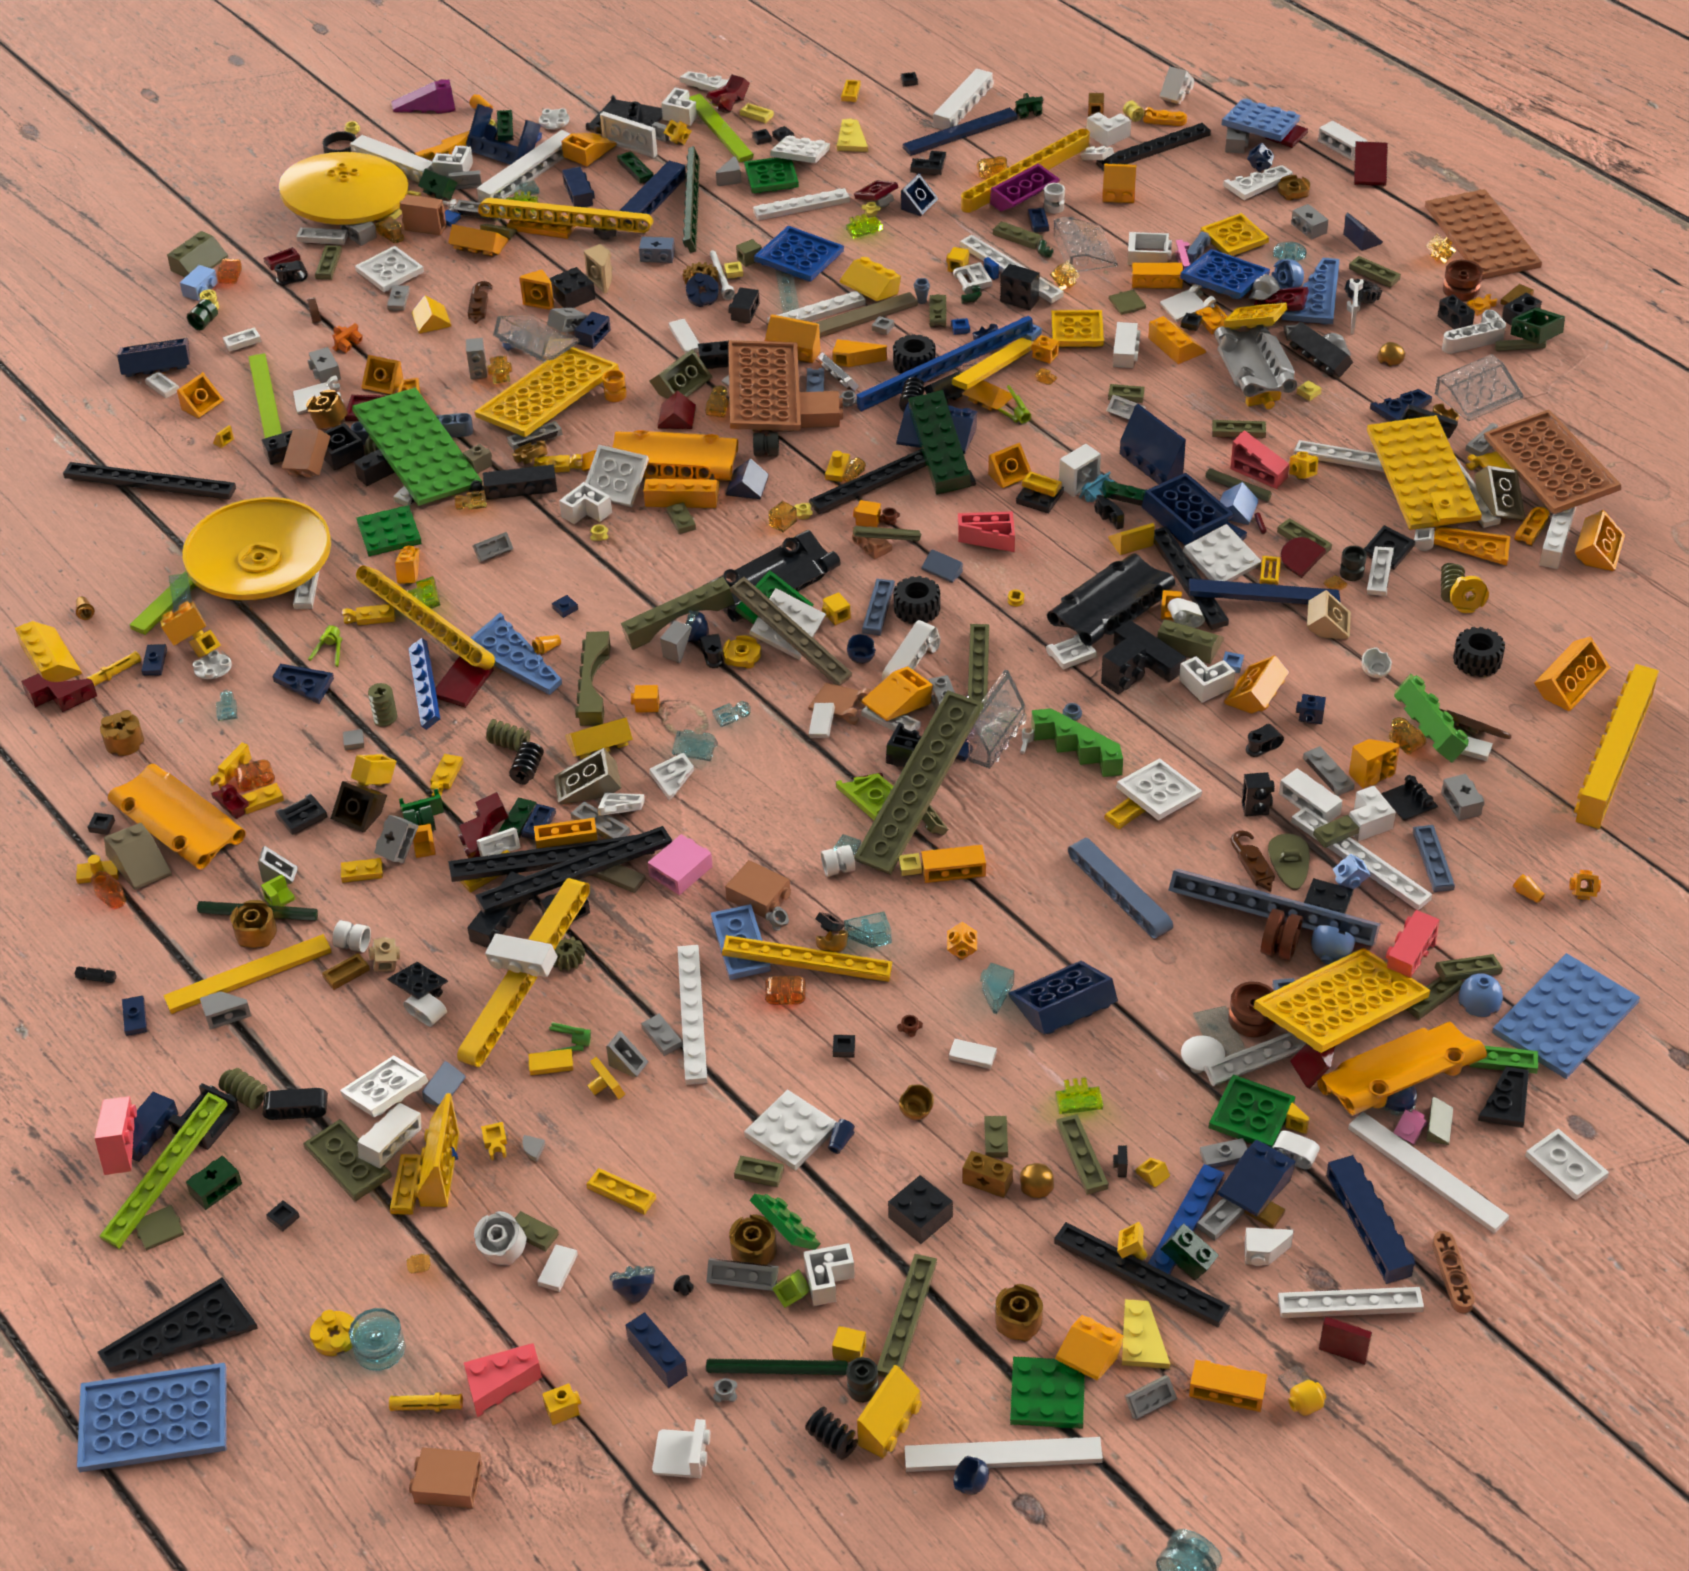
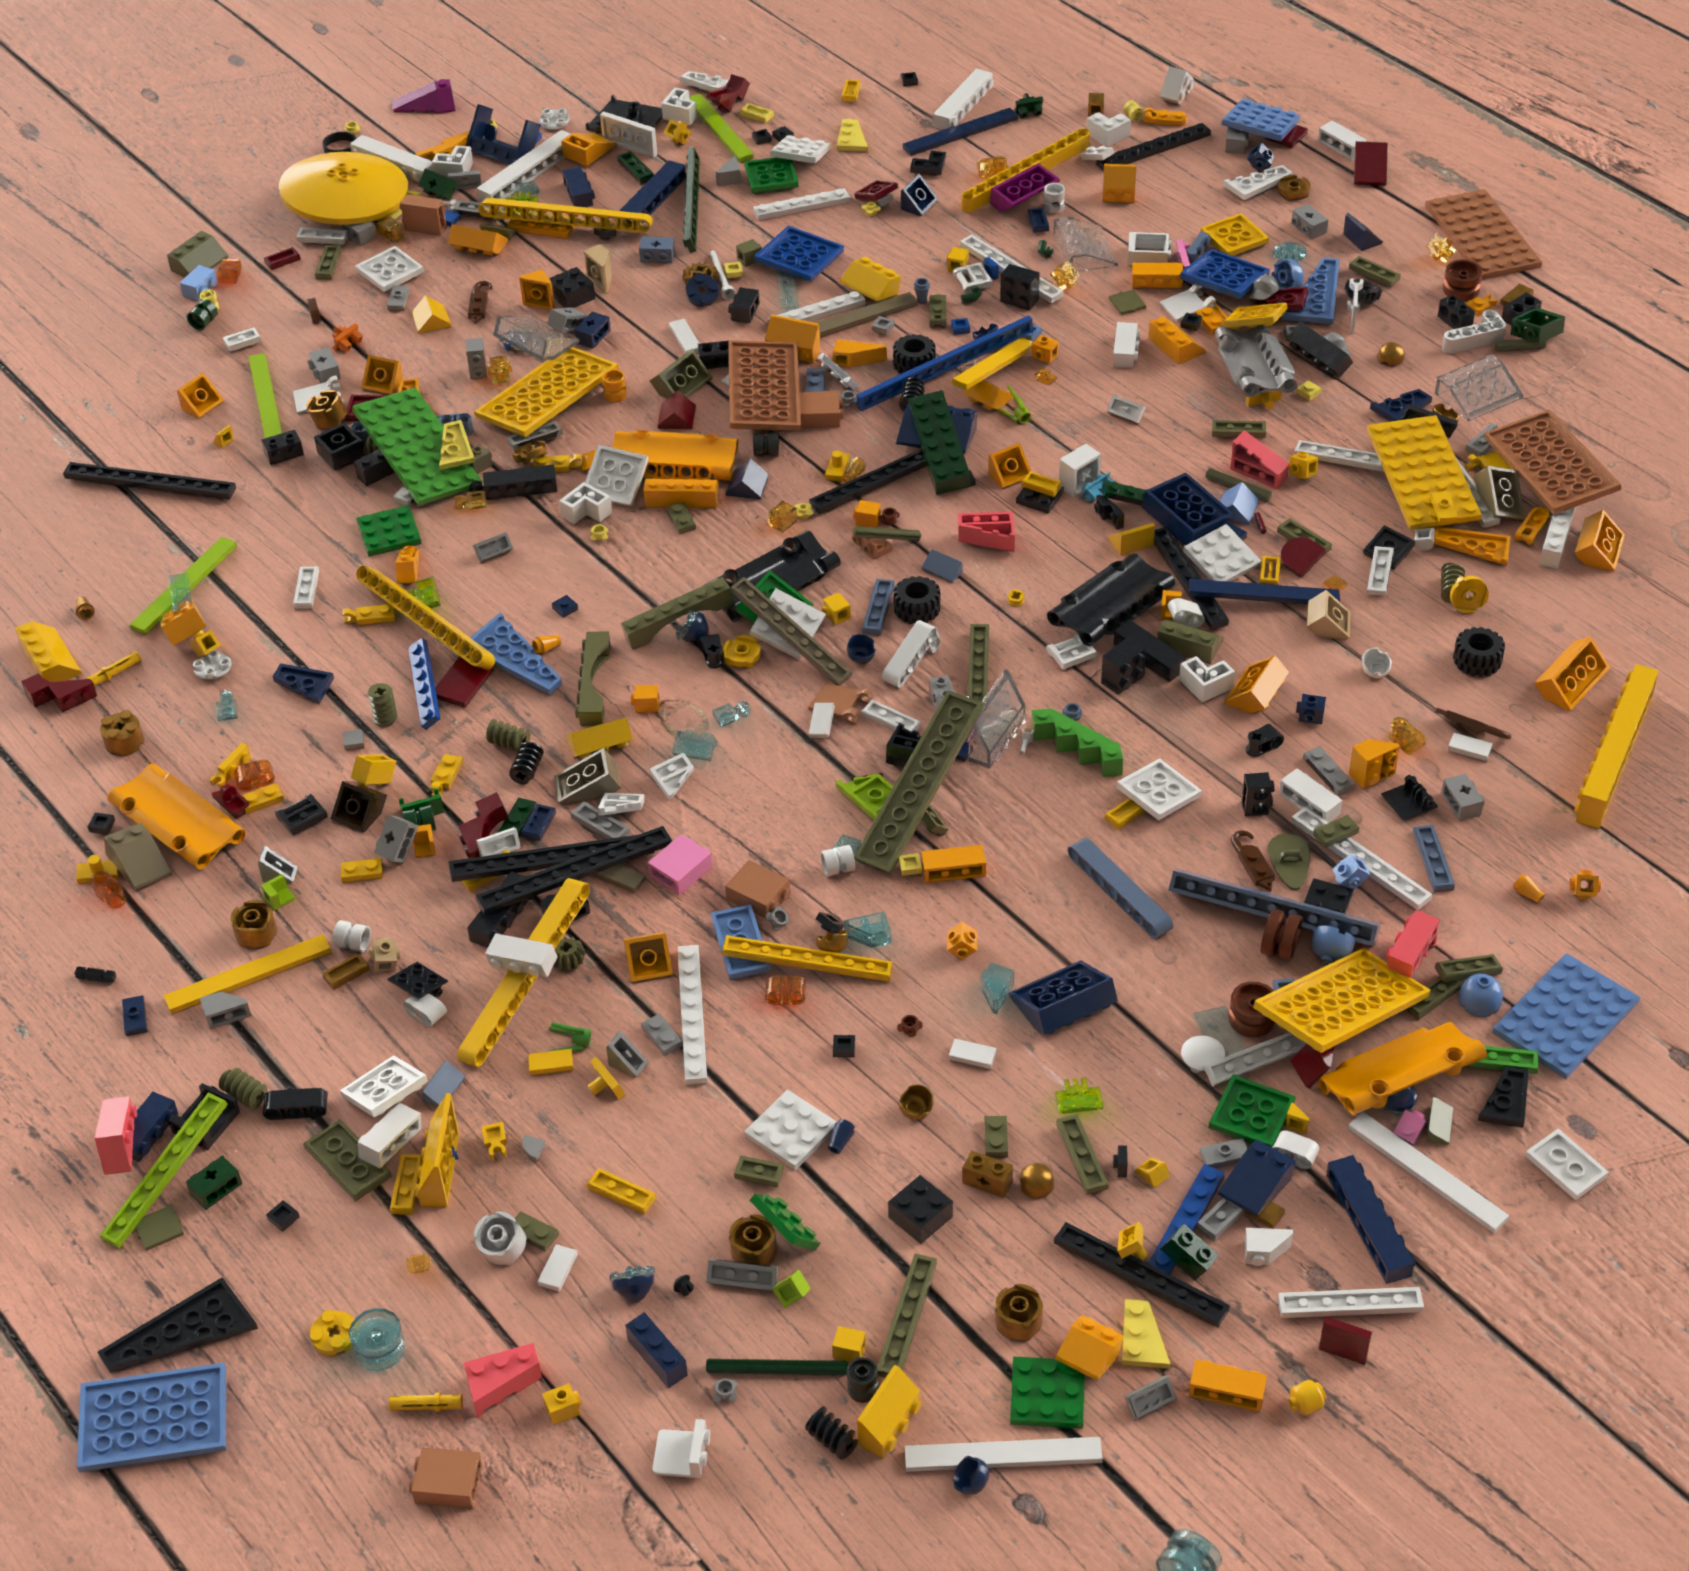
(154, 356): dark blue slope -> none
(154, 659): dark blue plate -> none
(162, 385): white tile -> none
(256, 548): yellow dish -> none
(278, 911): dark green axle -> none
(290, 273): black piece -> none
(305, 452): nougat brick -> none
(329, 637): lime plant -> none
(455, 446): none -> light yellow wing
(477, 99): light orange cone -> none
(505, 125): dark green plate -> none
(565, 833): light orange brick -> none
(648, 956): none -> light orange slope
(659, 129): light grey plate -> none
(675, 641): light grey slope -> none
(717, 402): clear yellow piece -> none
(825, 1268): white brick -> none
(863, 225): clear neon green hinge -> none
(899, 694): light orange slope -> none
(946, 385): black brick -> none
(1017, 235): olive plate -> none
(1077, 328): yellow plate -> none
(1128, 392): olive plate -> none
(1152, 446): dark blue slope -> none
(1234, 660): medium blue plate -> none
(1353, 563): pearl dark grey wheel -> none
(1371, 813): white brick -> none
(1433, 722): bright green brick -> none
(1454, 1271): nougat beam -> none

